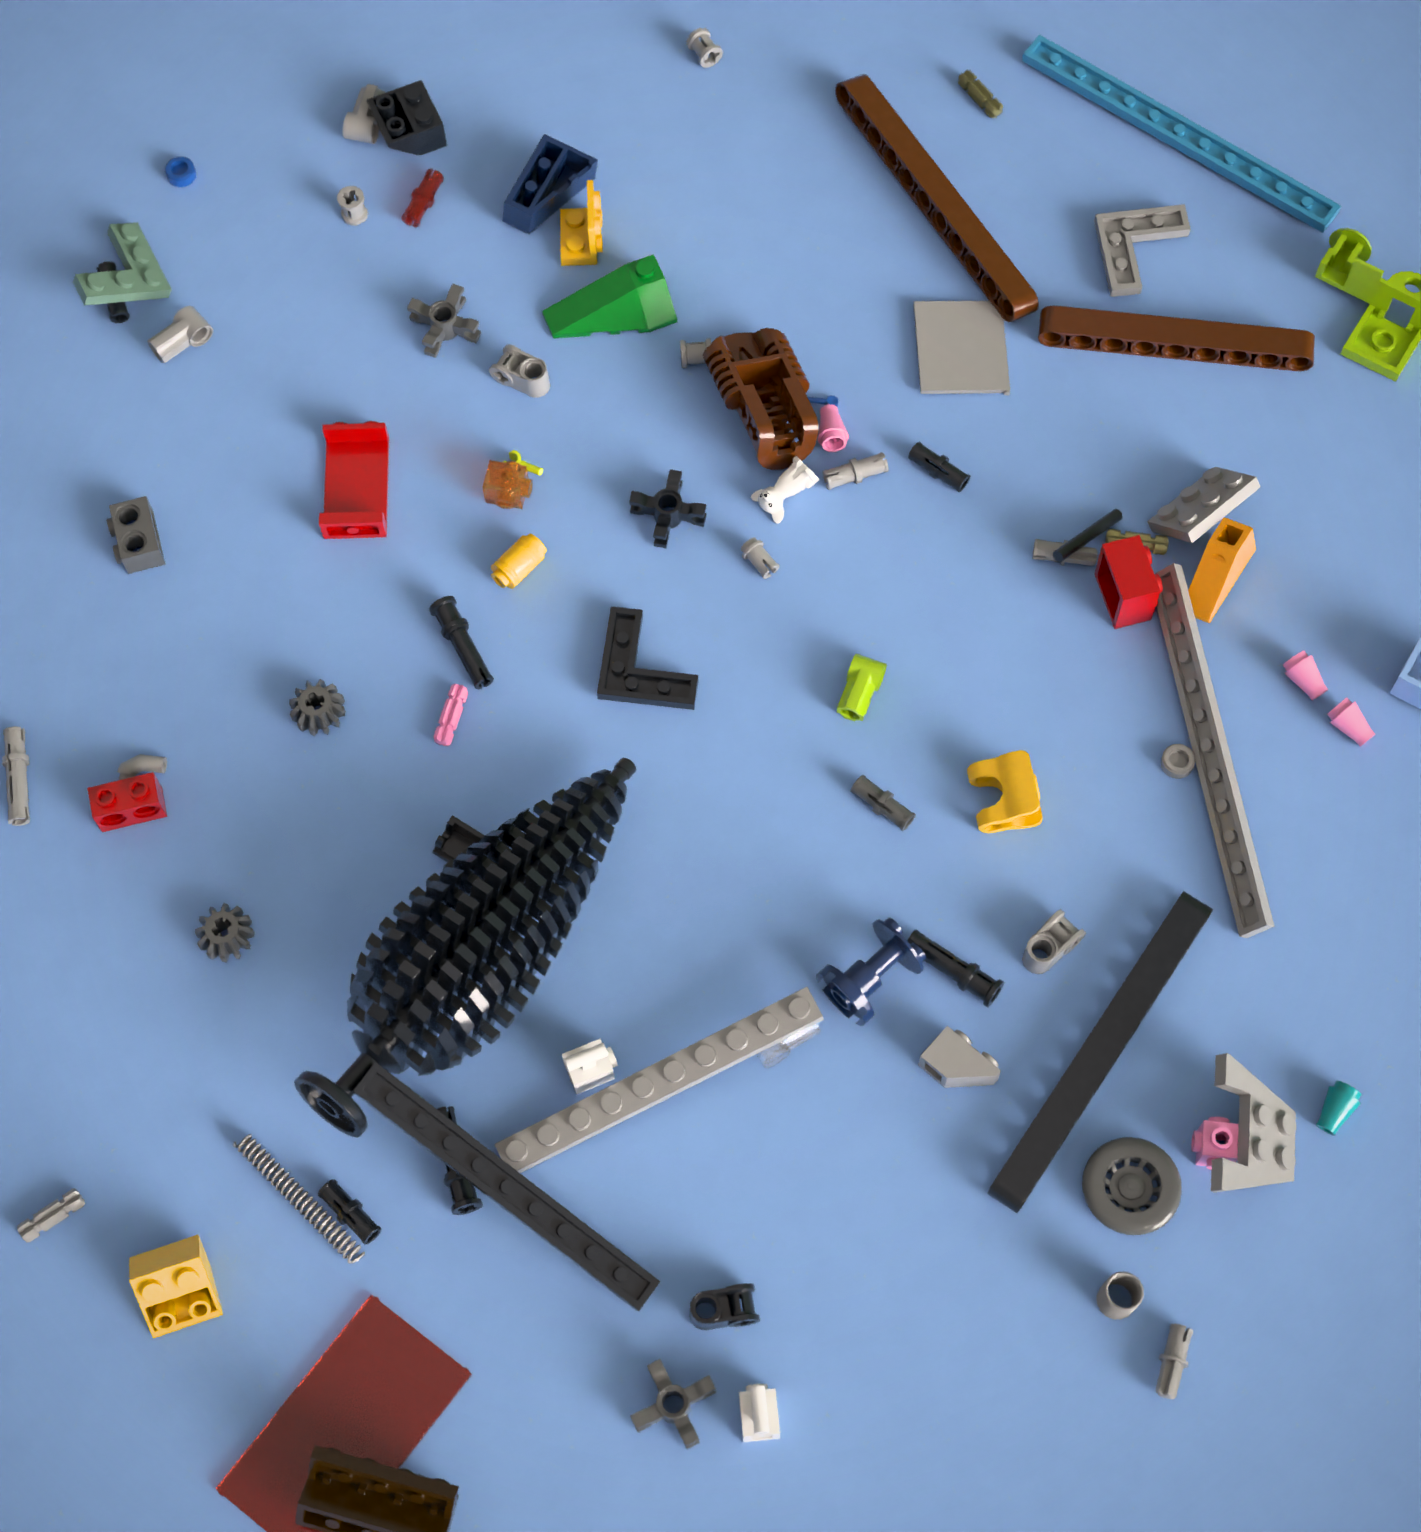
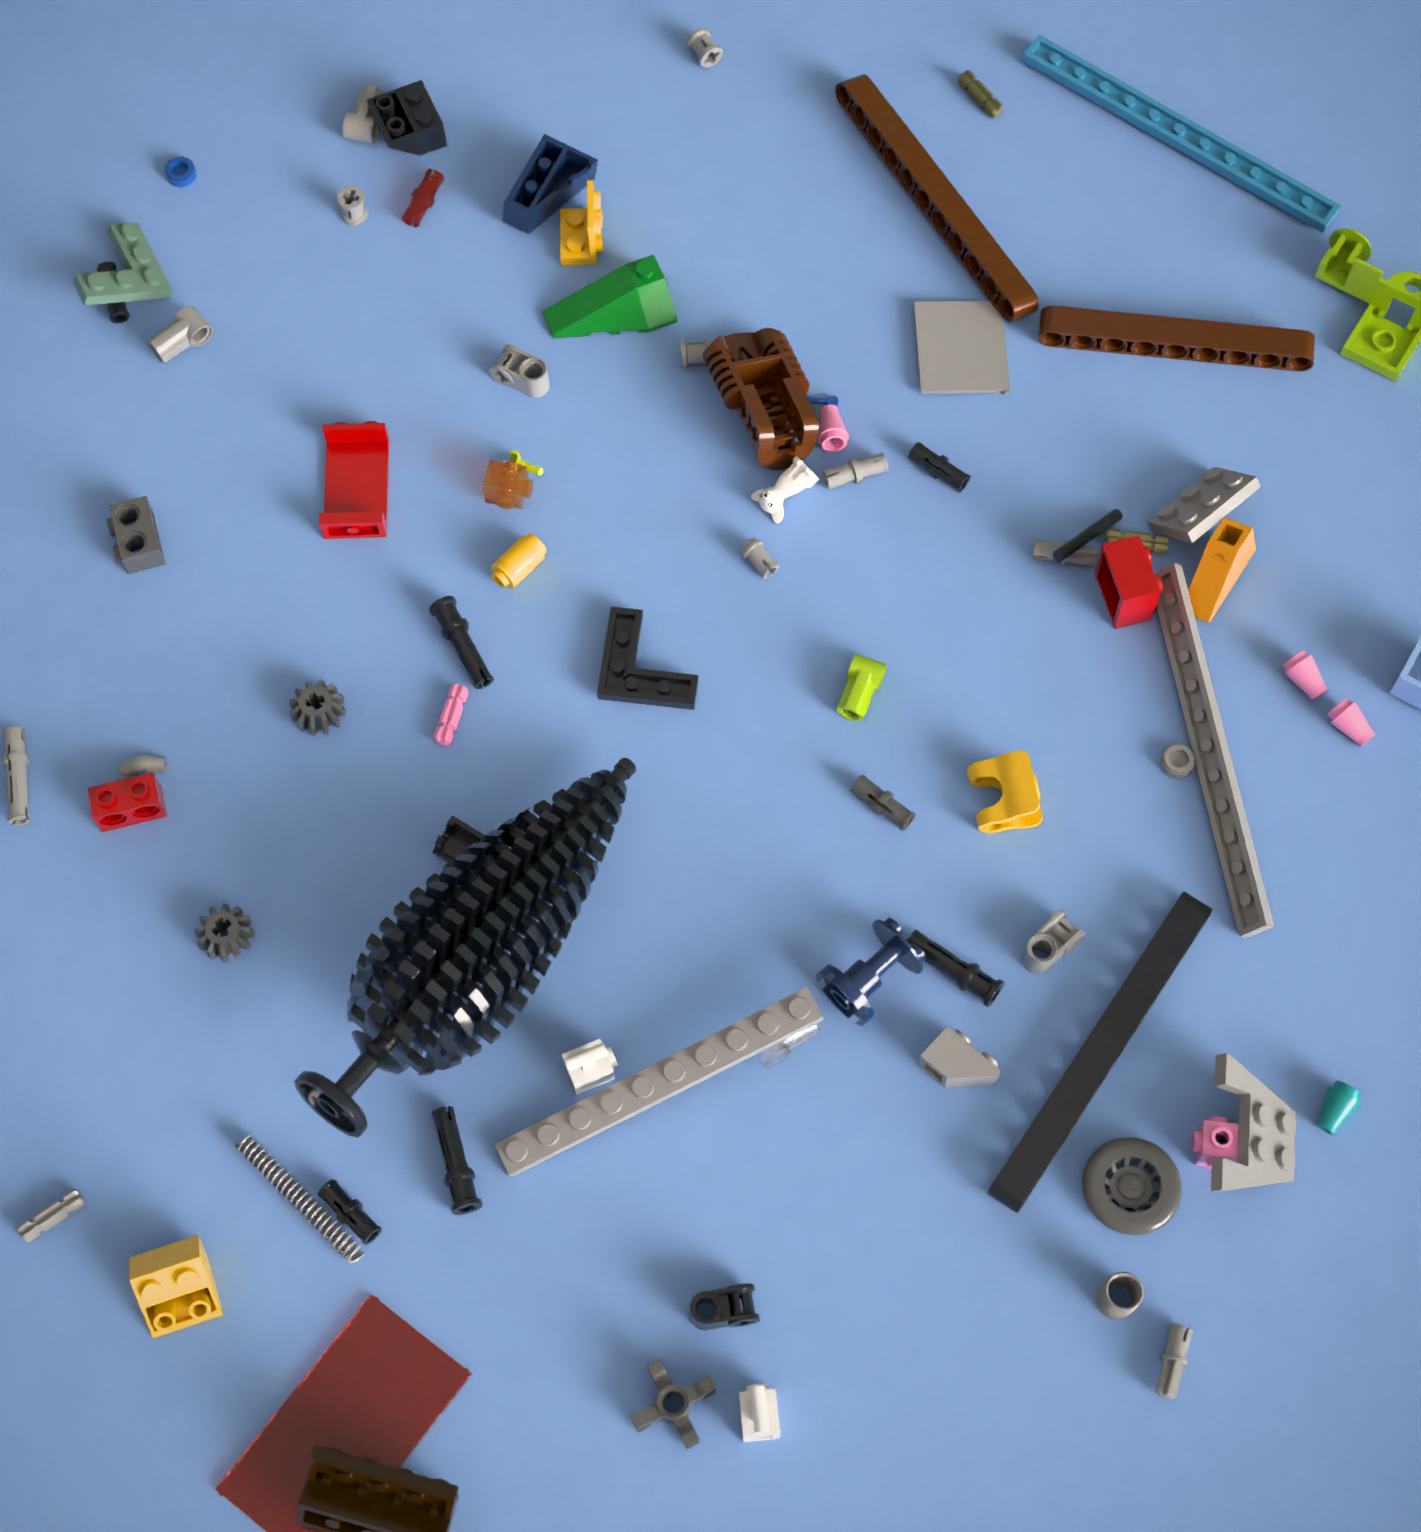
(441, 311): dark grey pin -> none
(506, 1186): black plate -> none
(669, 497): black pin -> none
(1121, 229): light grey plate -> none

